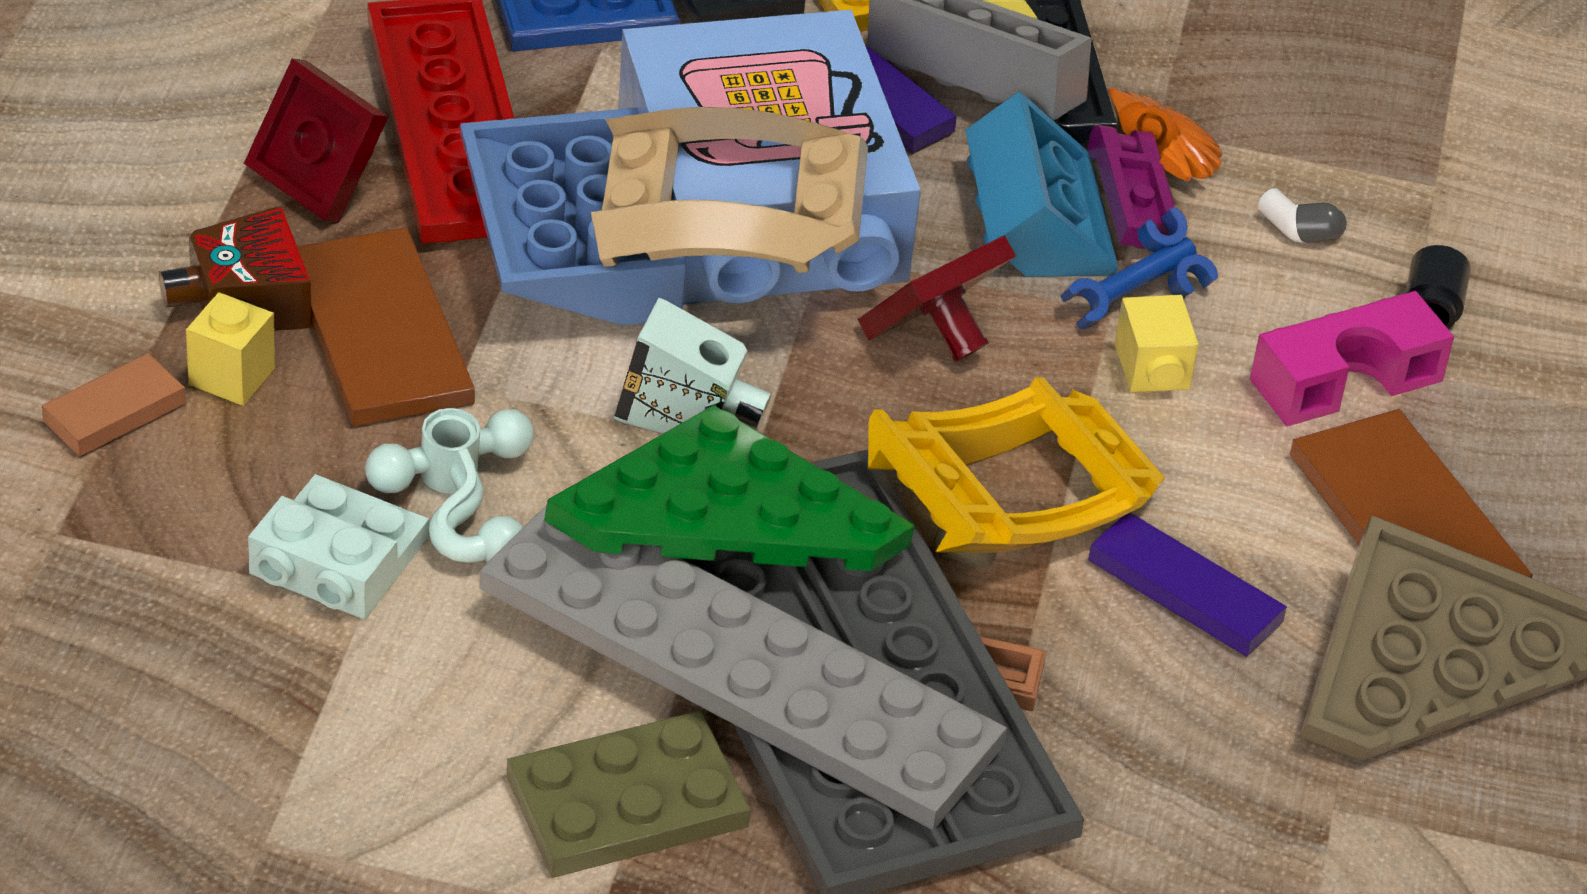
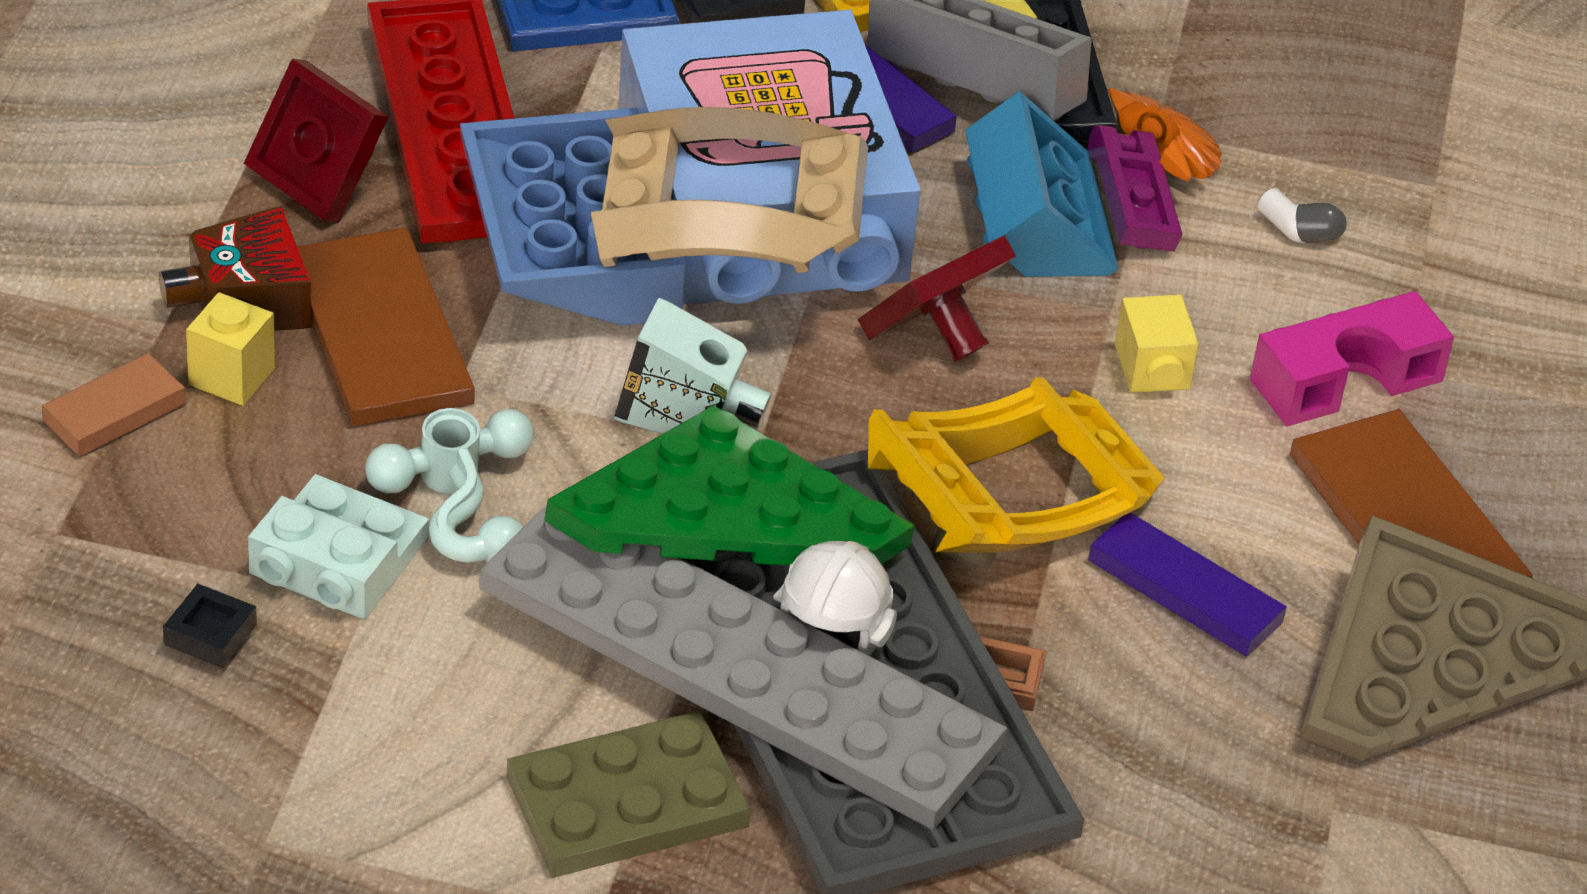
(210, 625): none -> black plate
(841, 590): none -> white cap
(1172, 255): blue bar -> none
(1441, 280): black brick -> none

